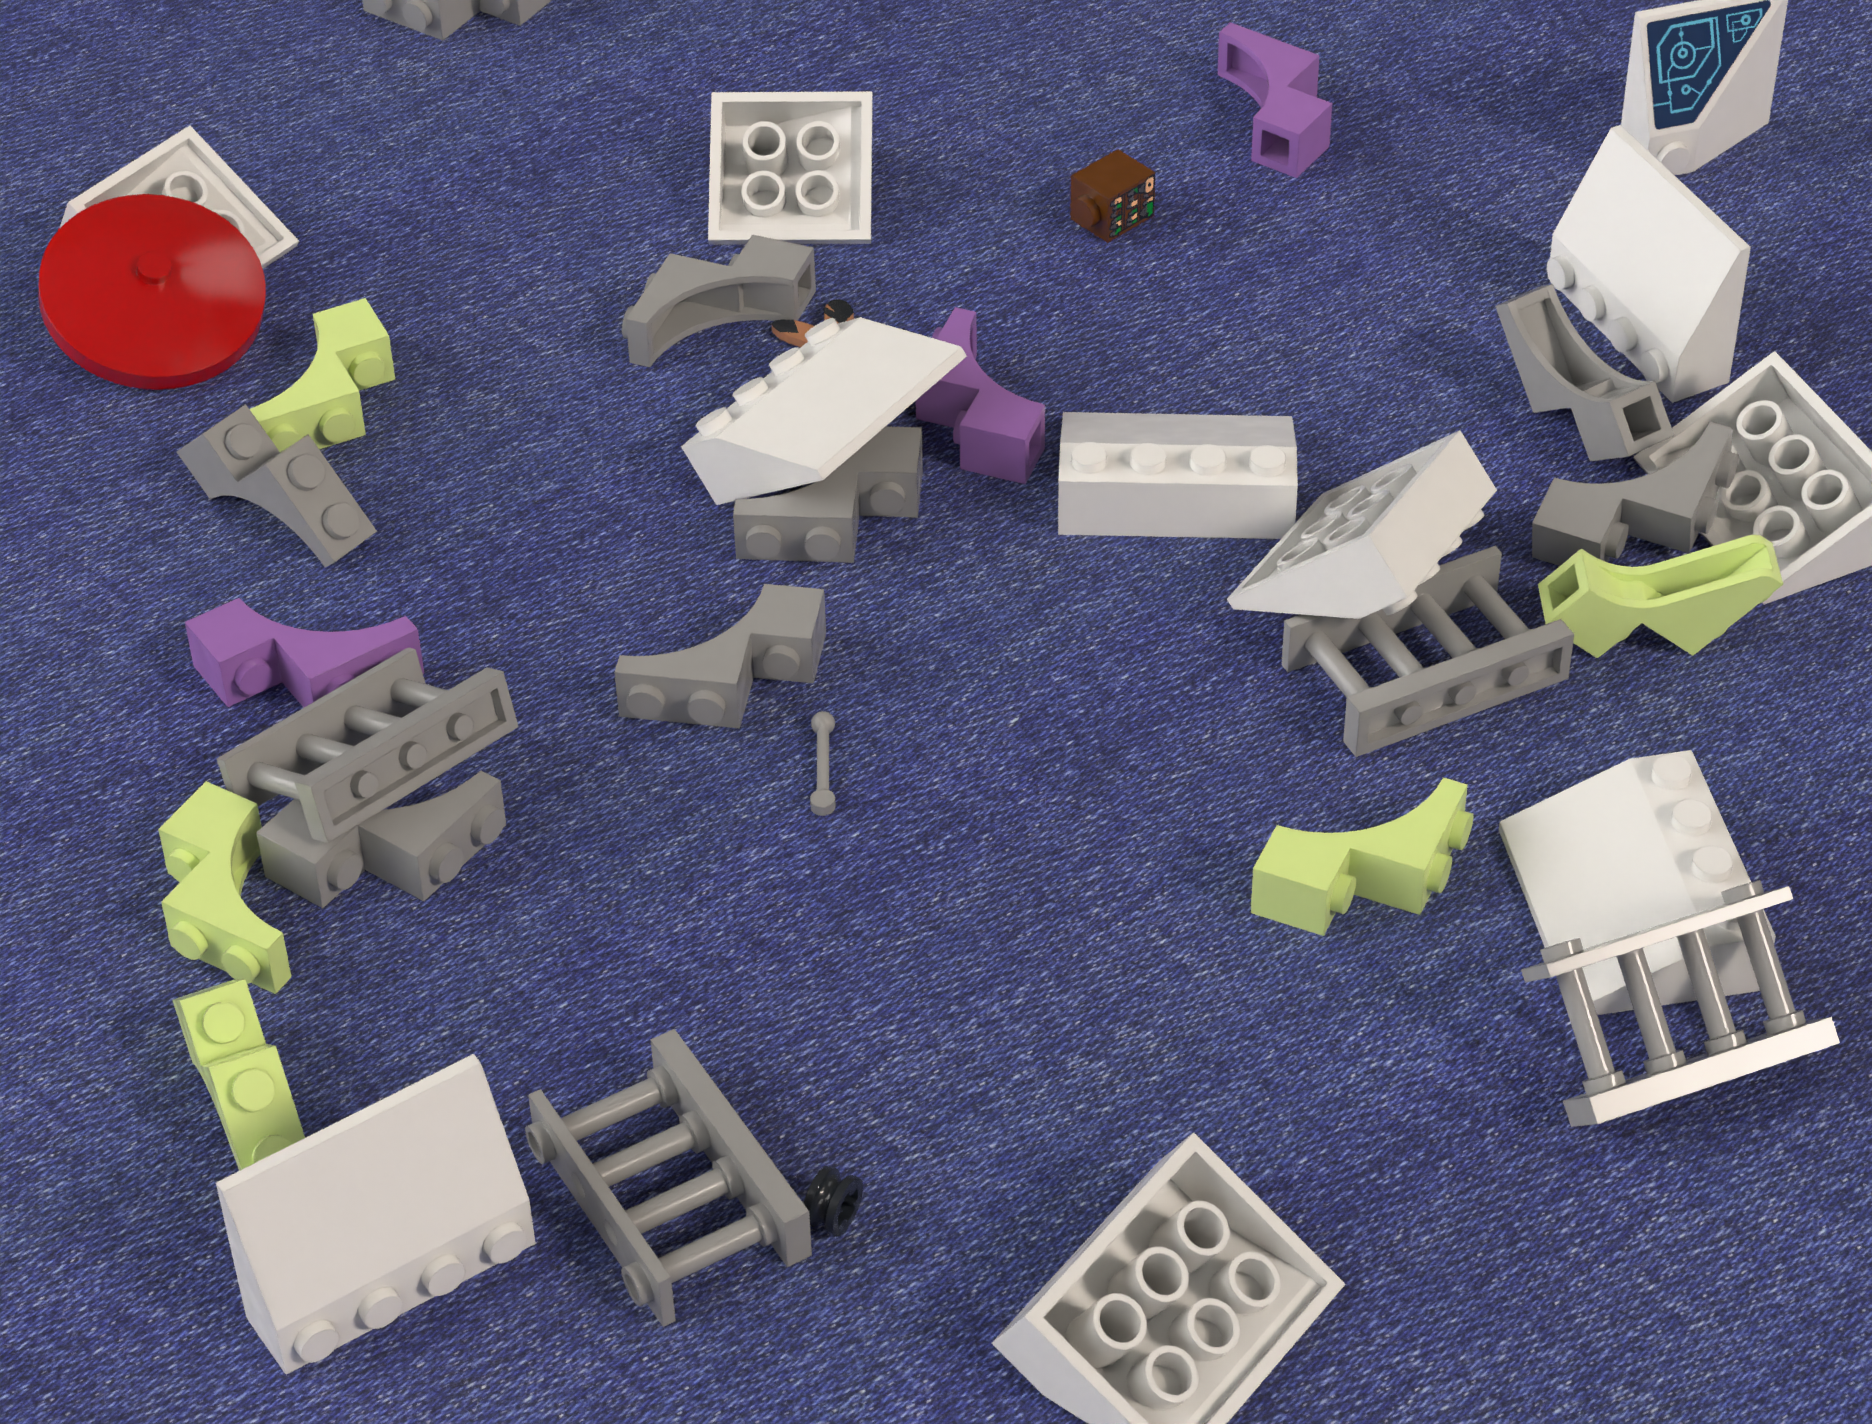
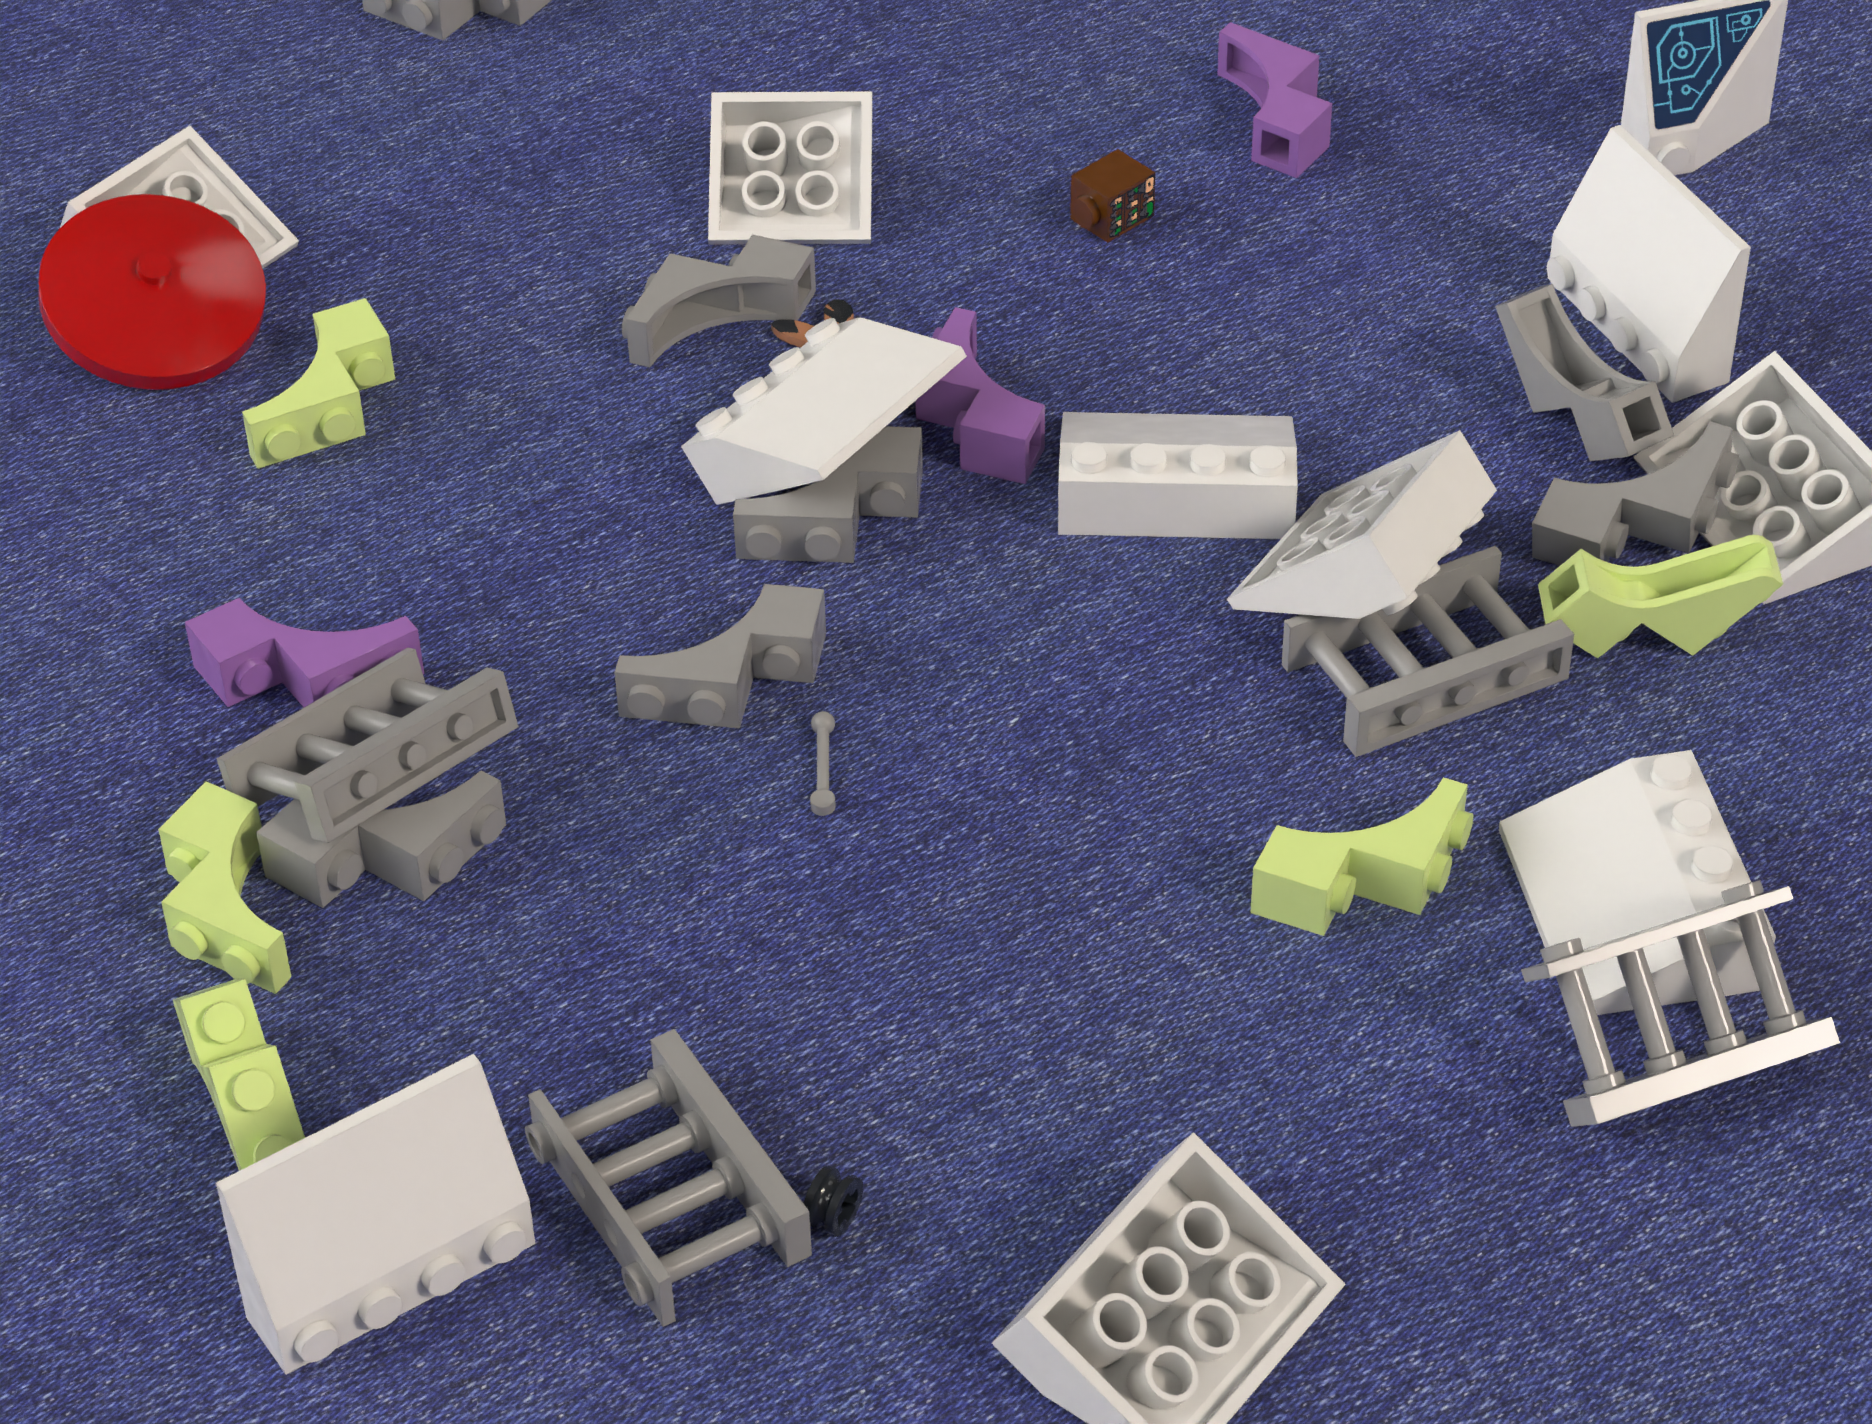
(291, 484): light grey arch -> none

